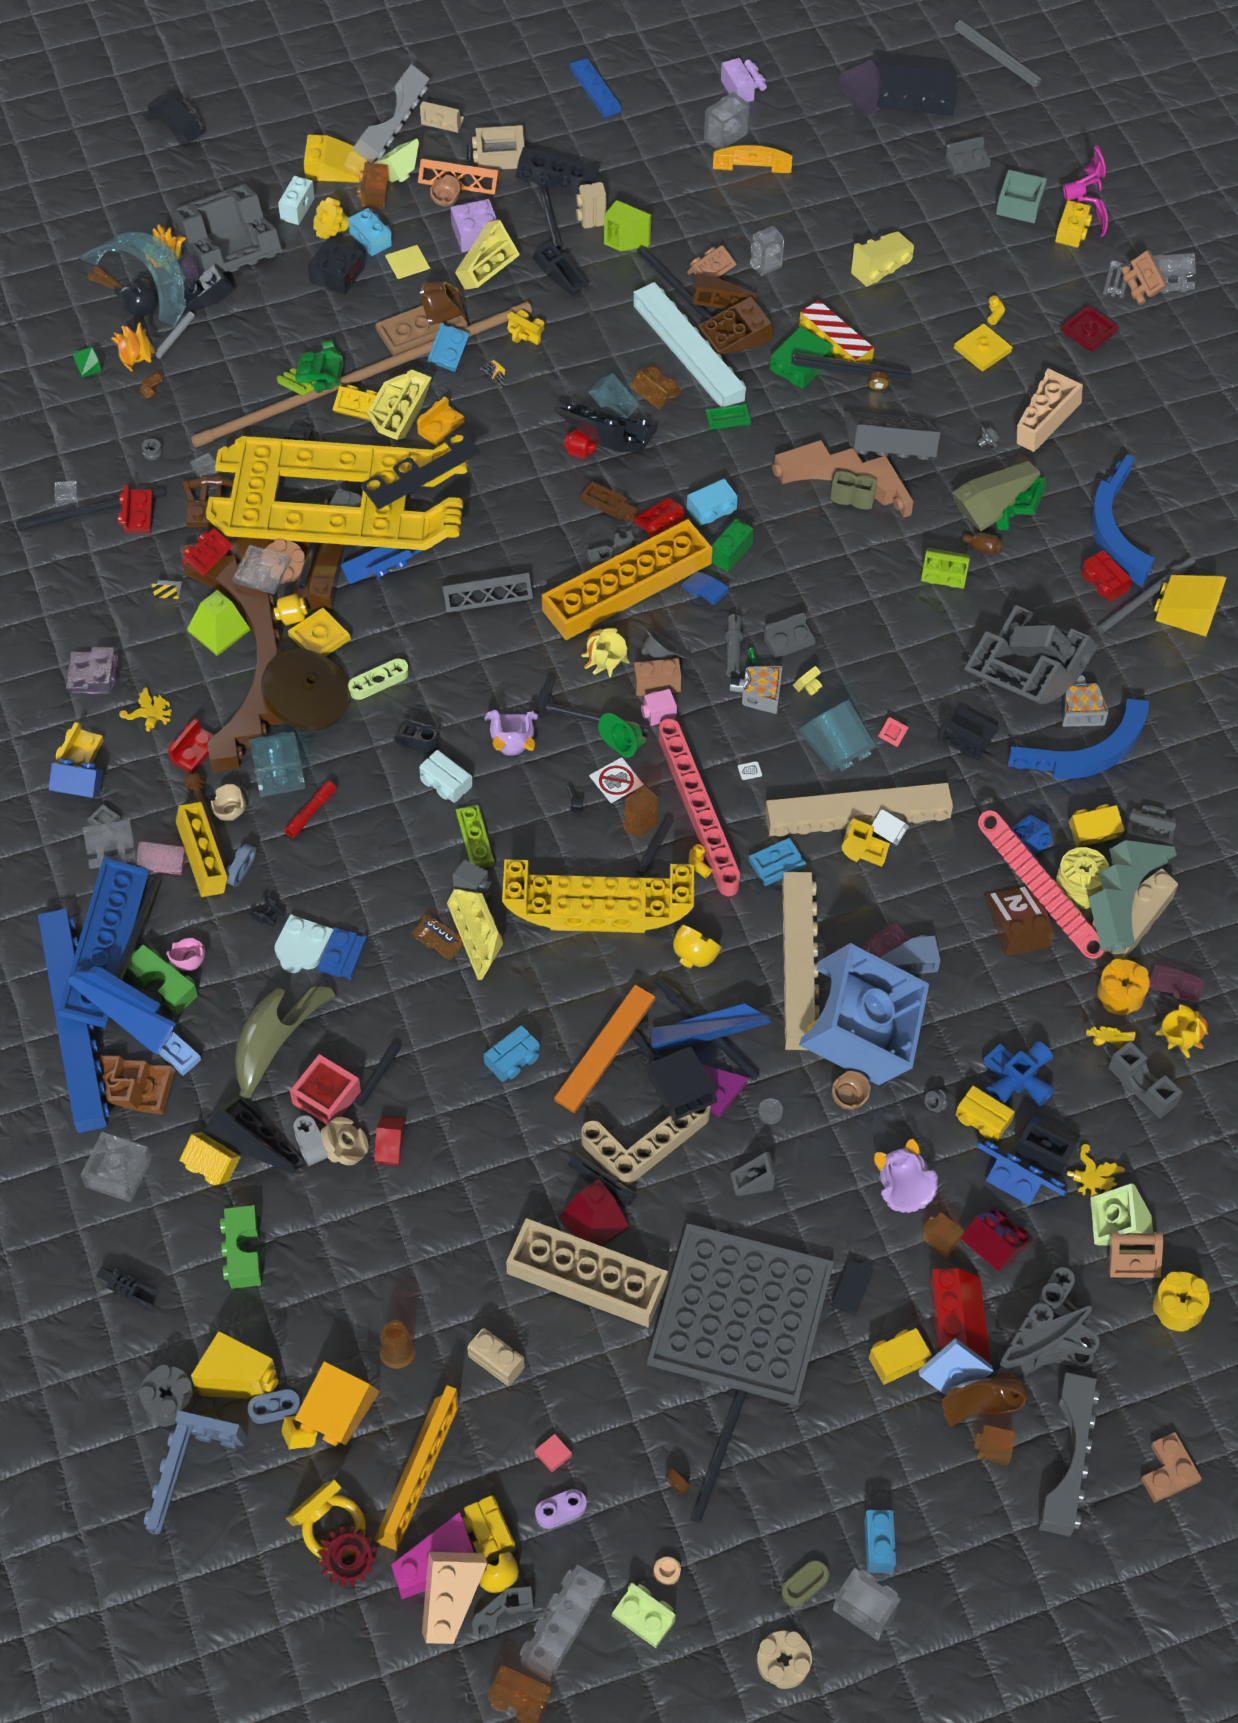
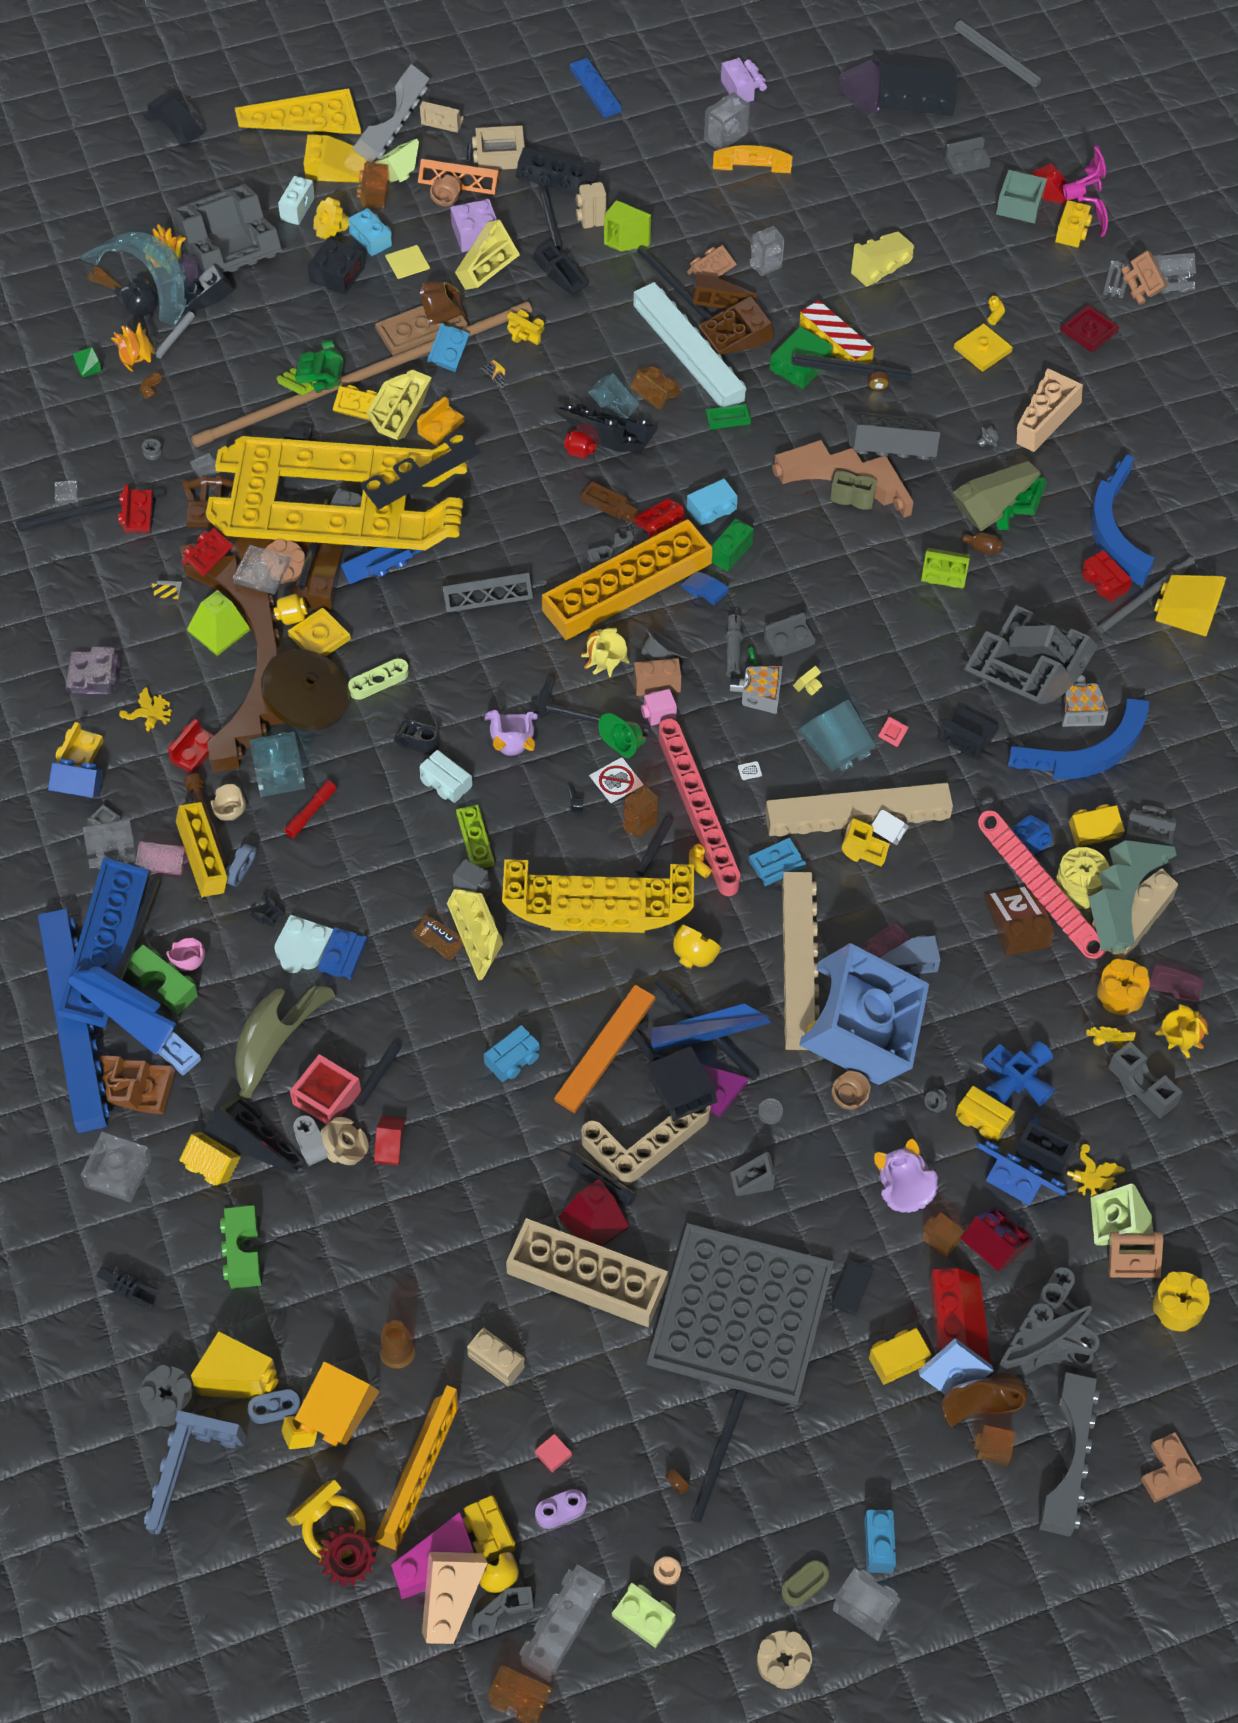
(316, 113): none -> yellow wing
(1054, 183): none -> red slope

